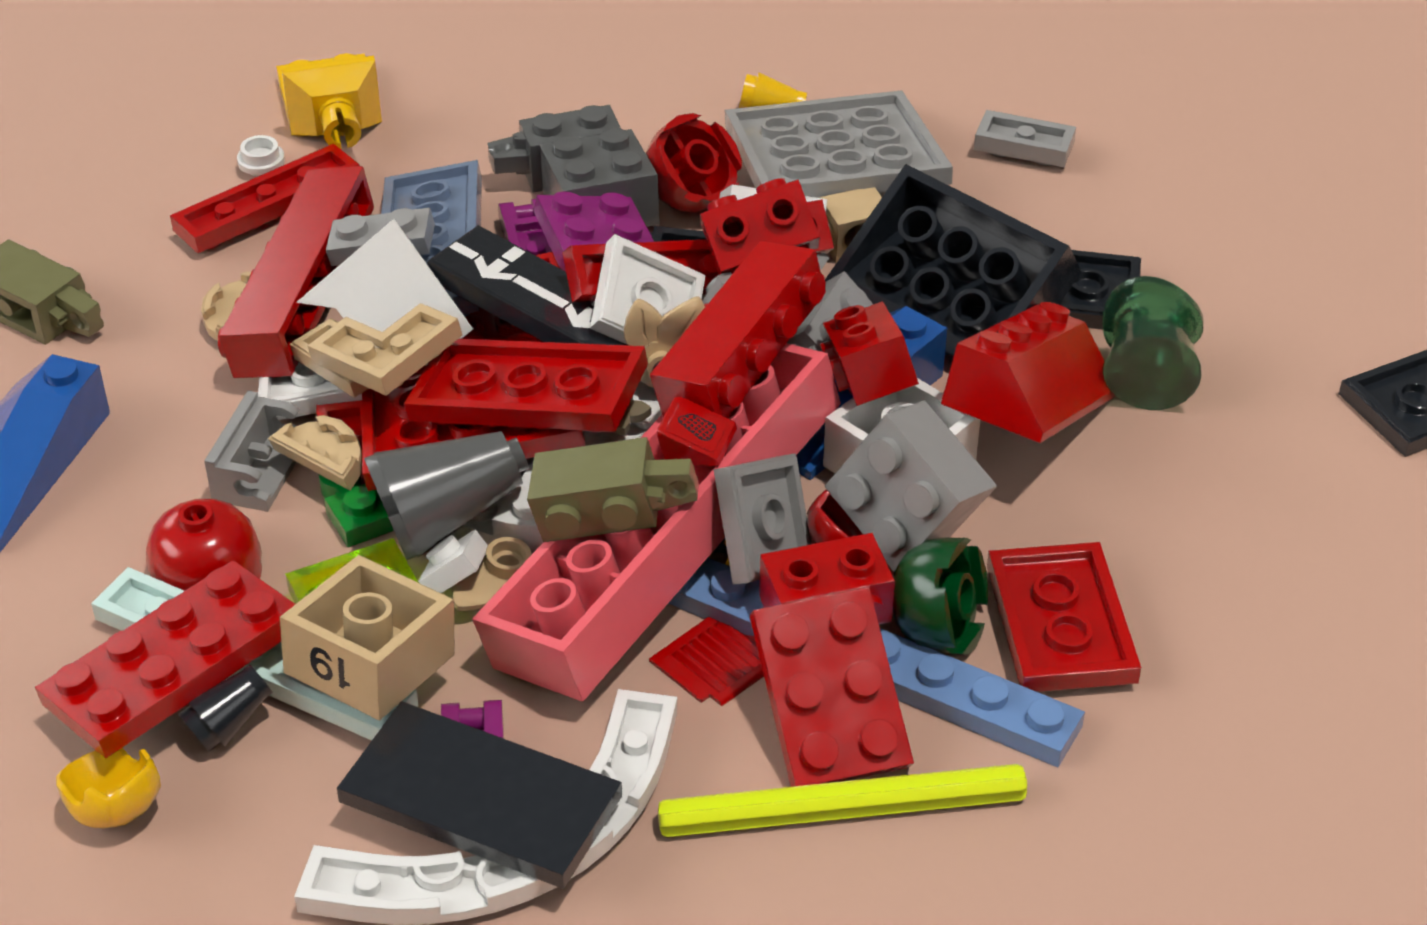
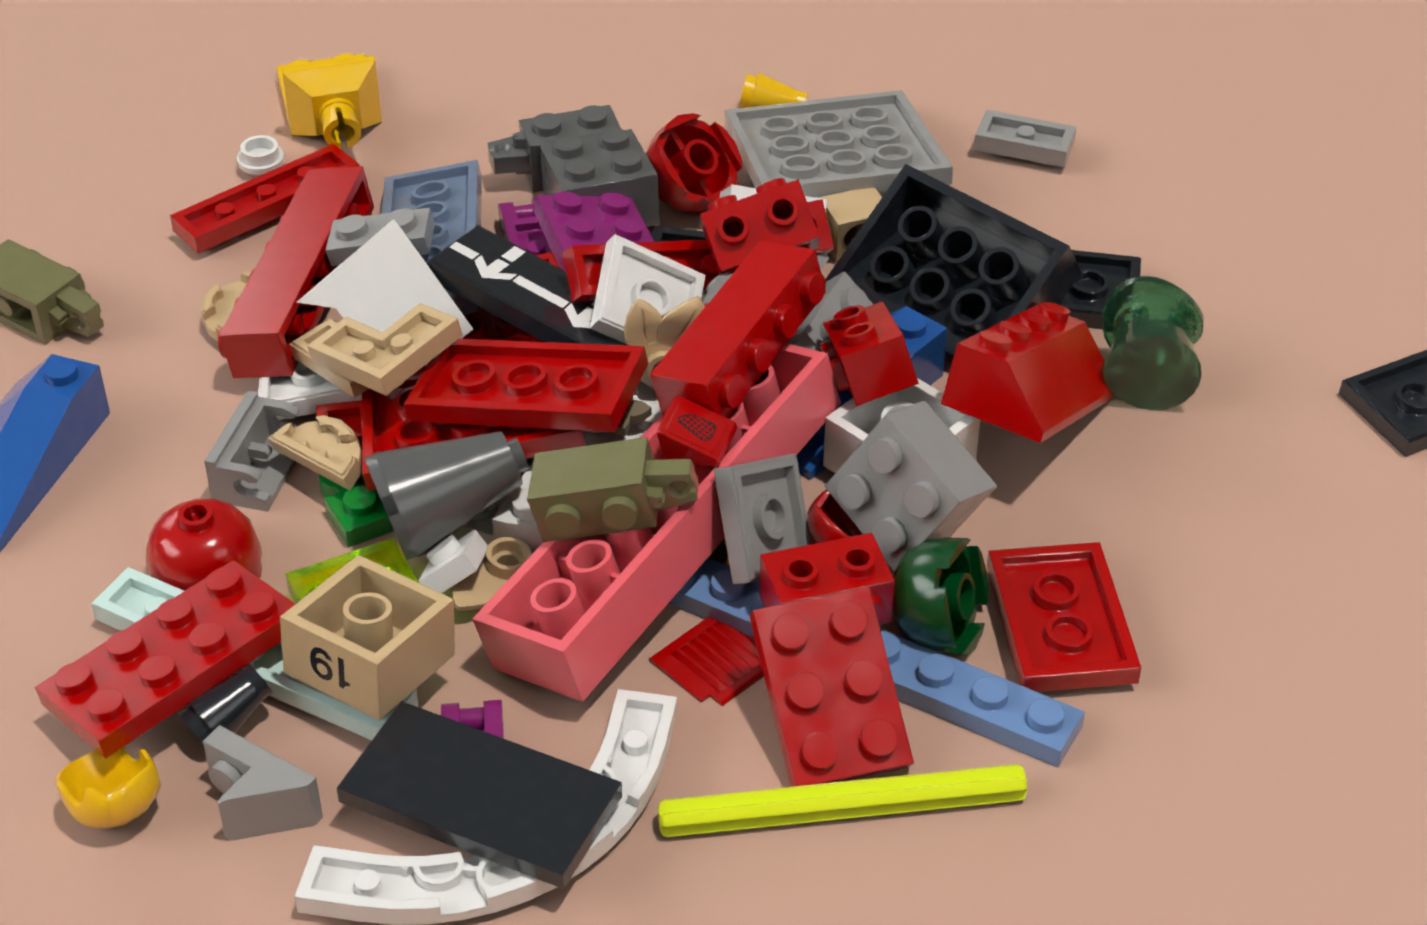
(258, 788): none -> light grey slope

